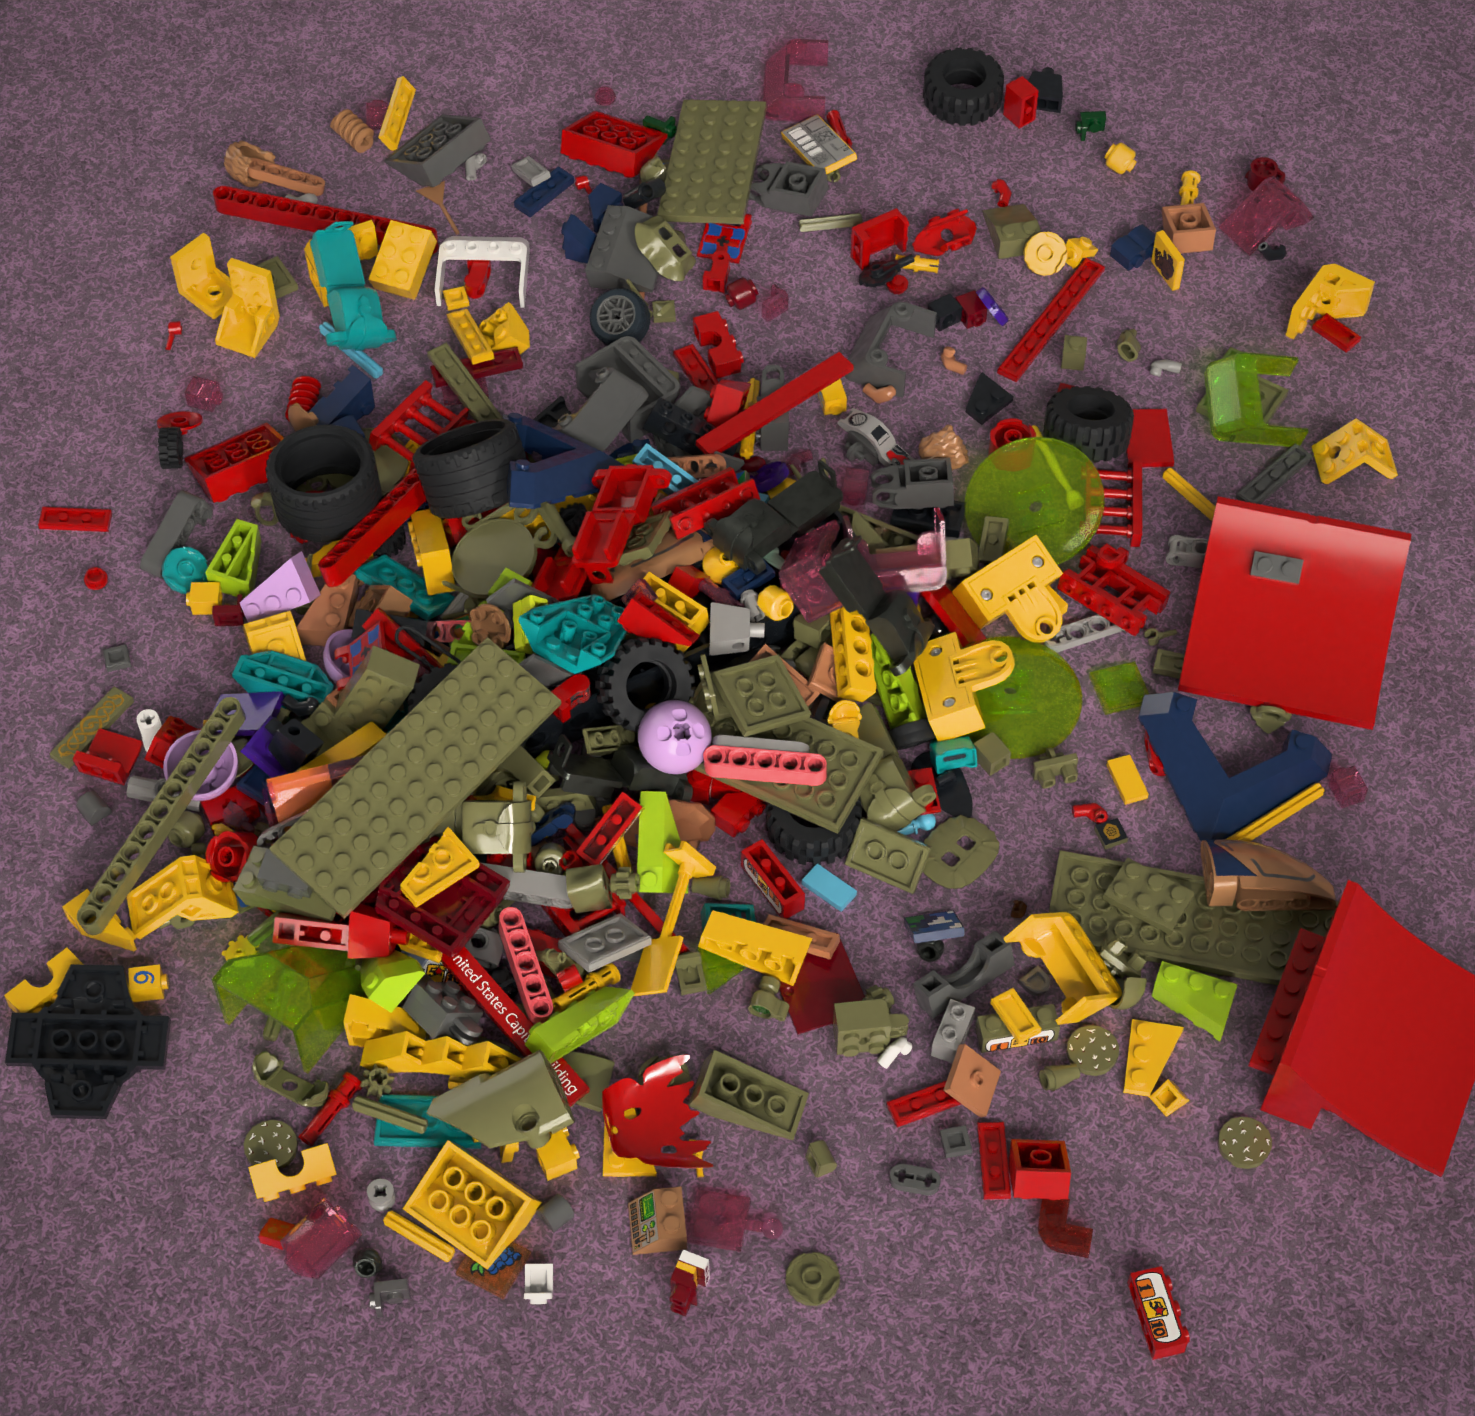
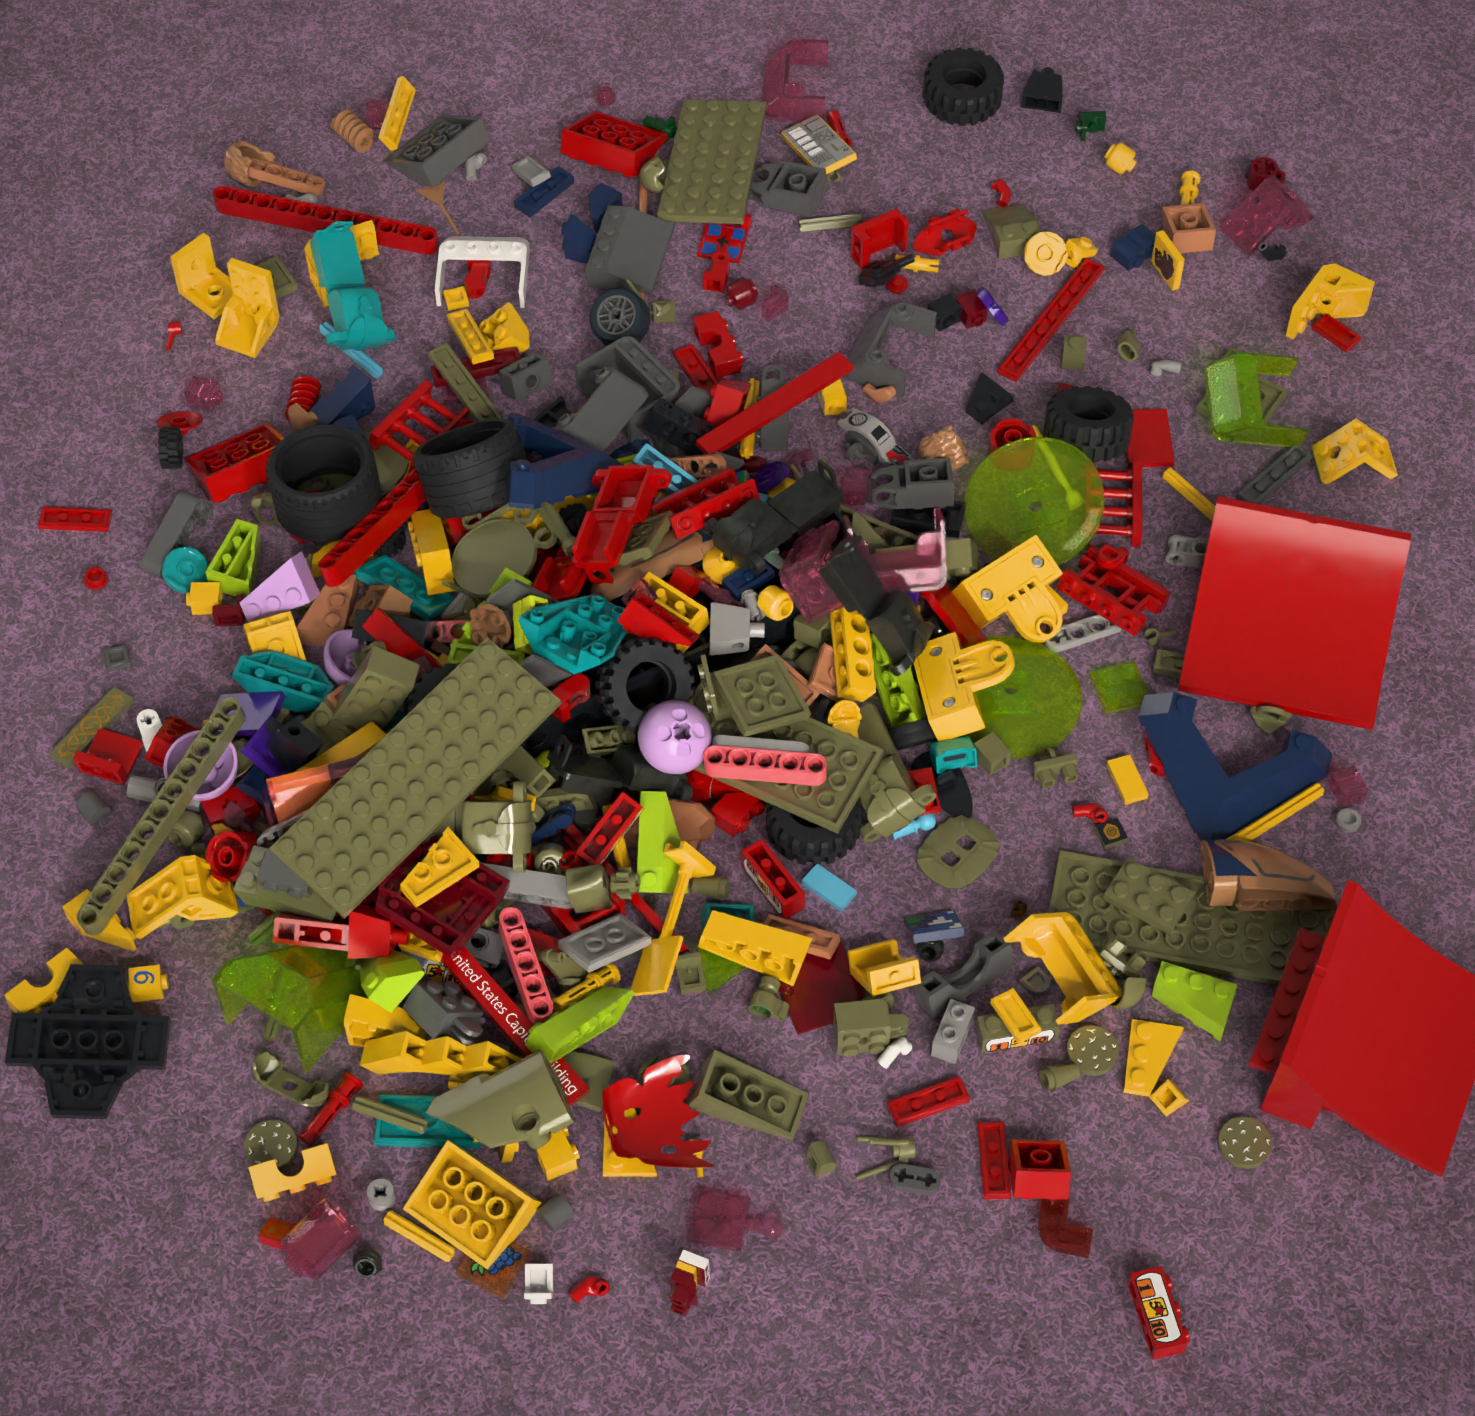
(239, 948): yellow piece -> none
(300, 708): black arm -> none
(358, 649): red flag -> none
(372, 1086): olive gear -> none
(391, 1291): flat silver bracket -> none
(402, 259): yellow brick -> none
(425, 638): black piece -> none
(525, 376): none -> dark grey brick
(569, 977): red hose -> none
(583, 183): red hand -> none
(589, 1286): none -> red arm
(644, 193): black piece -> none
(658, 1221): medium nougat slope -> none
(660, 251): olive piece -> none
(806, 1284): olive tile -> none
(882, 969): none -> yellow panel
(888, 855): olive tile -> none
(900, 1147): none -> olive plant
(950, 362): nougat arm -> none
(955, 1141): dark grey plate -> none
(972, 1080): nougat plate -> none
(993, 539): olive plate -> none
(1020, 102): red brick -> none
(1276, 567): dark grey plate -> none
(1348, 820): none -> light grey tile

